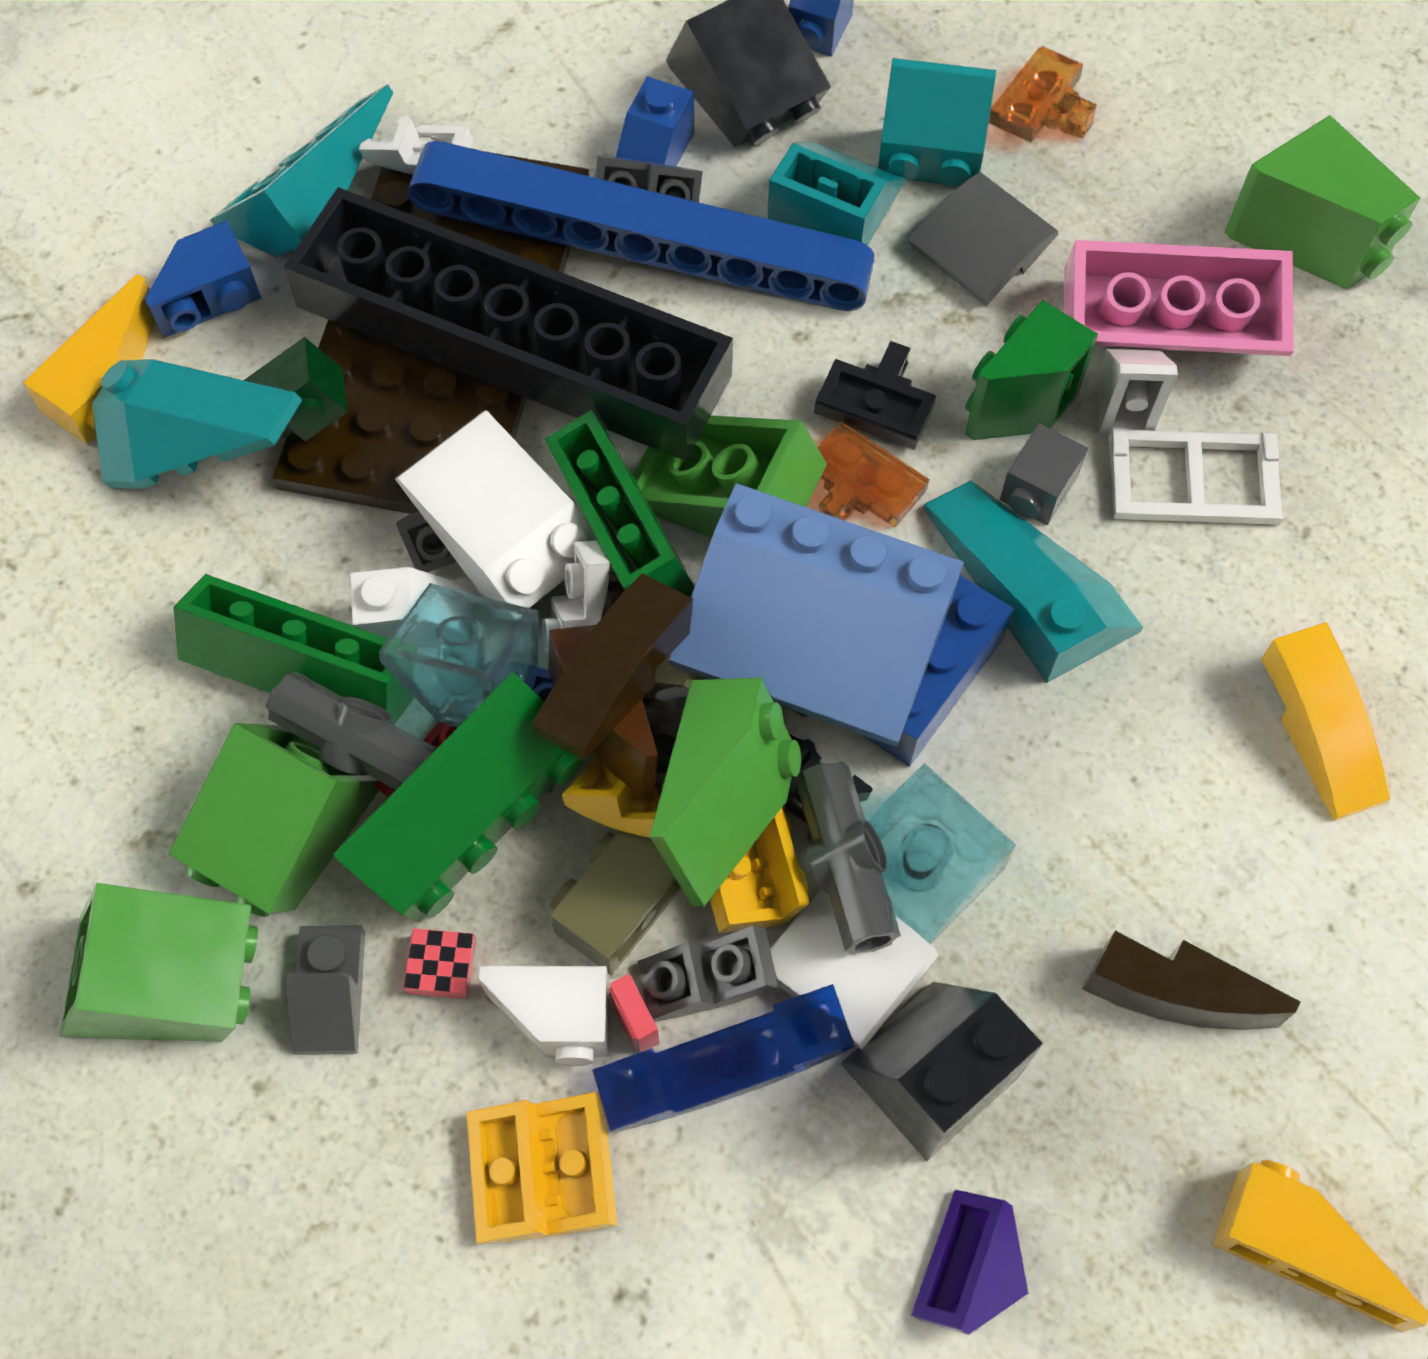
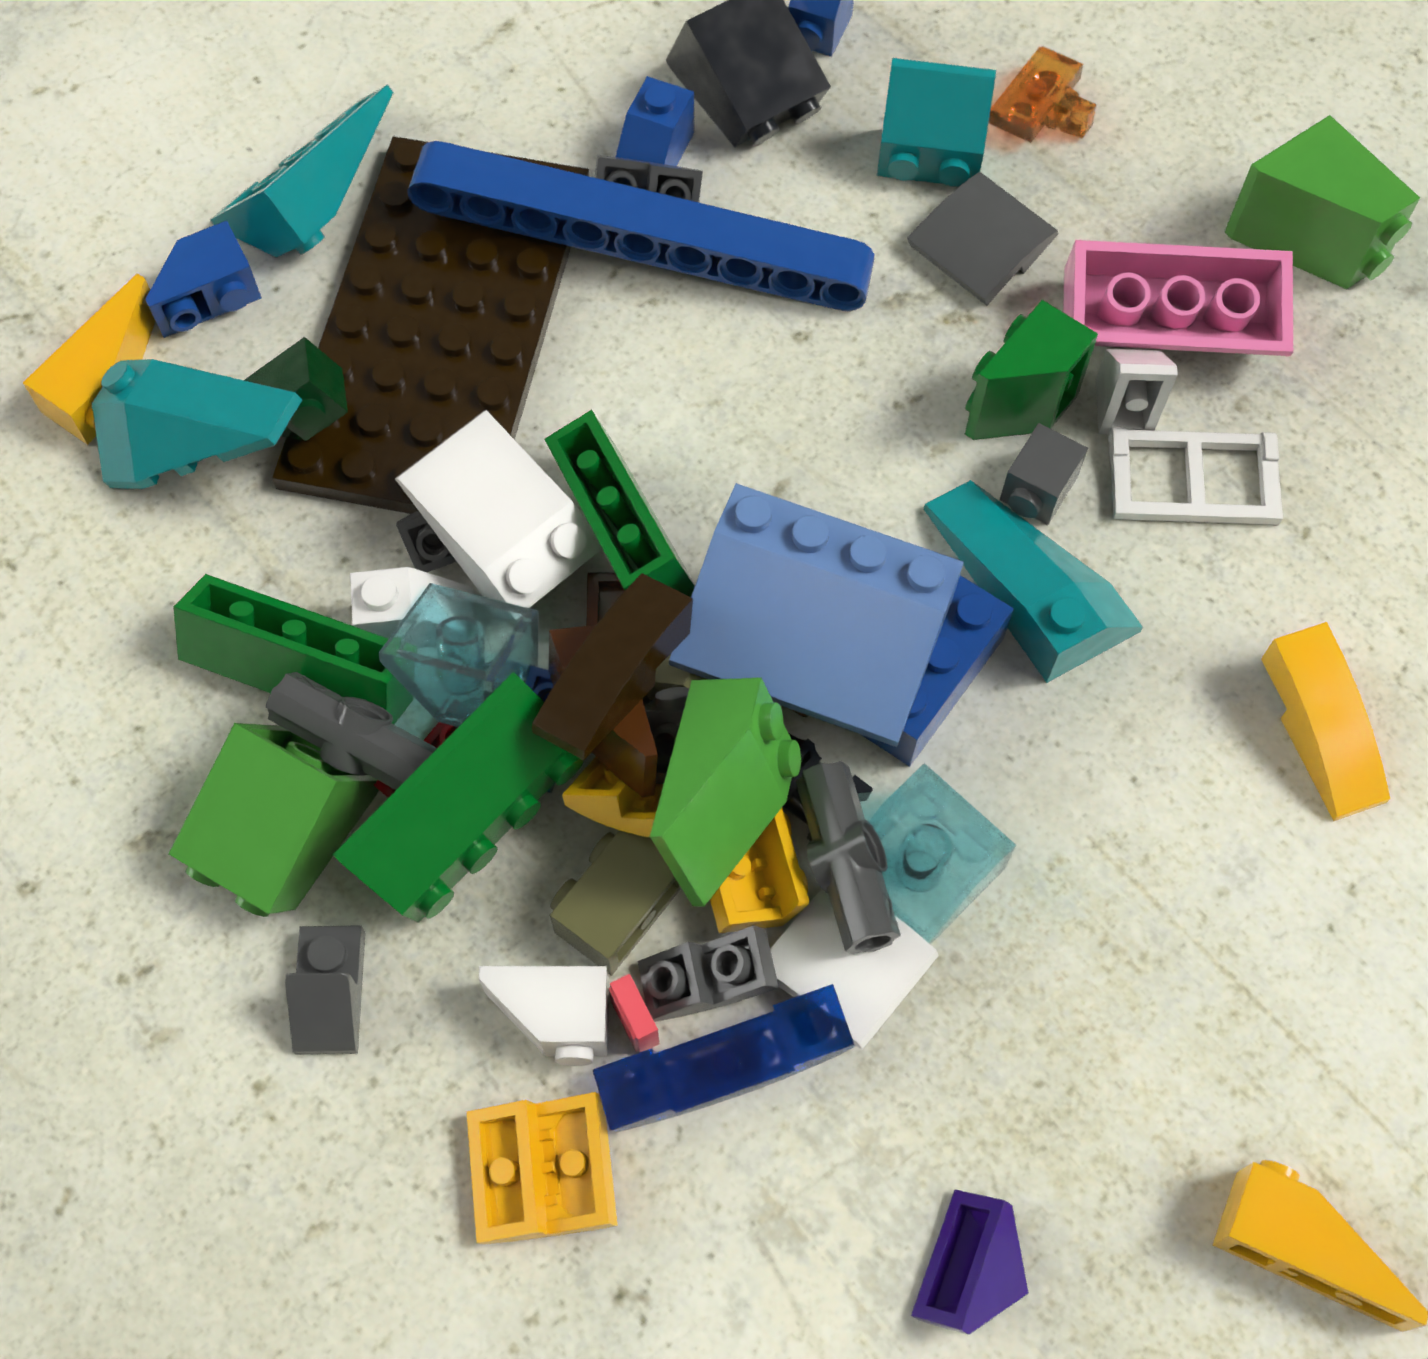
(158, 967): bright green slope -> none
(403, 147): white slope -> none
(440, 963): tile -> none
(511, 322): black brick -> none
(586, 591): white slope -> none
(752, 452): bright green slope -> none
(830, 192): teal slope -> none
(866, 478): clear orange hinge -> none
(877, 398): black hinge -> none
(942, 1062): black slope -> none
(1186, 987): dark brown slope -> none

